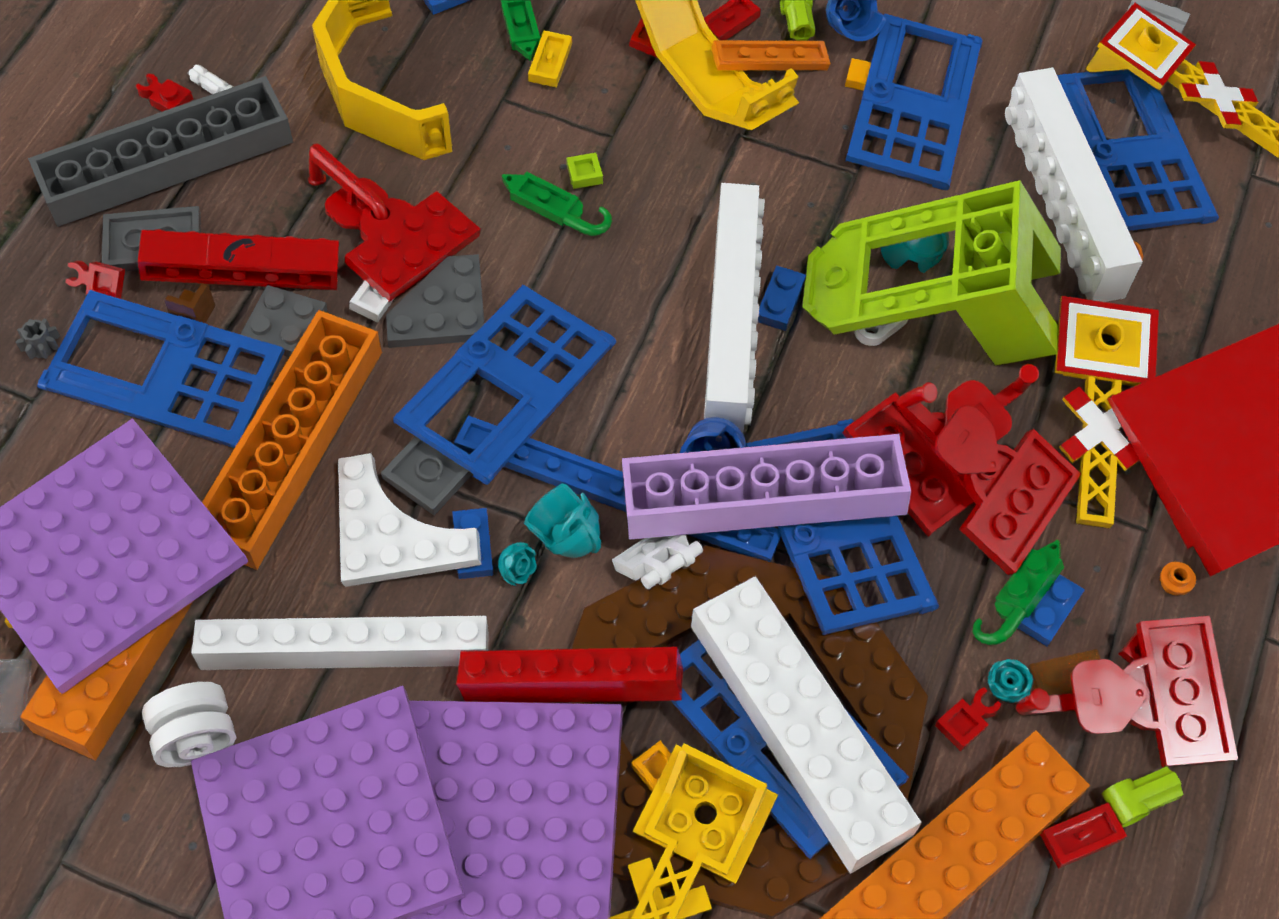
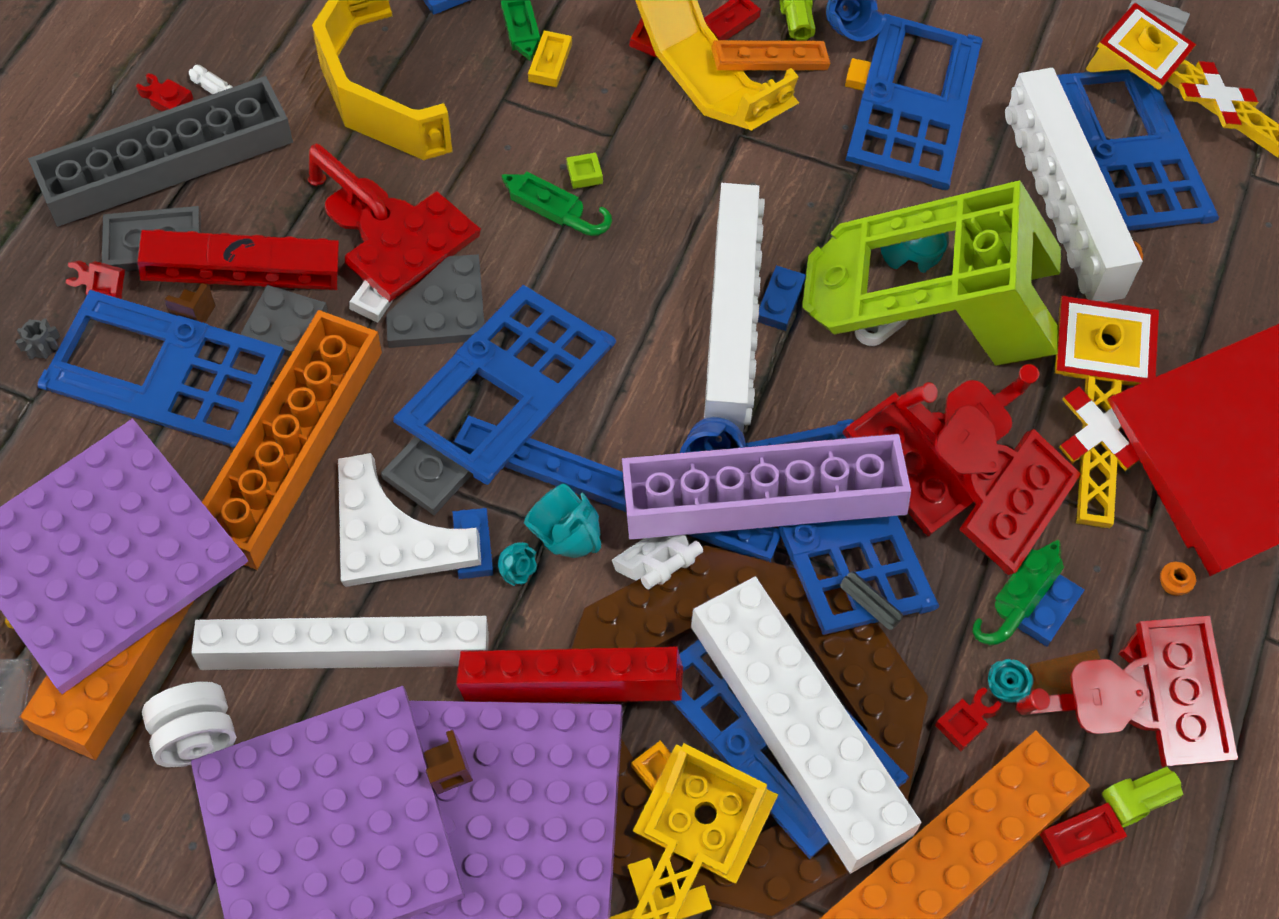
(447, 765): none -> reddish brown panel
(871, 600): none -> pearl dark grey axle

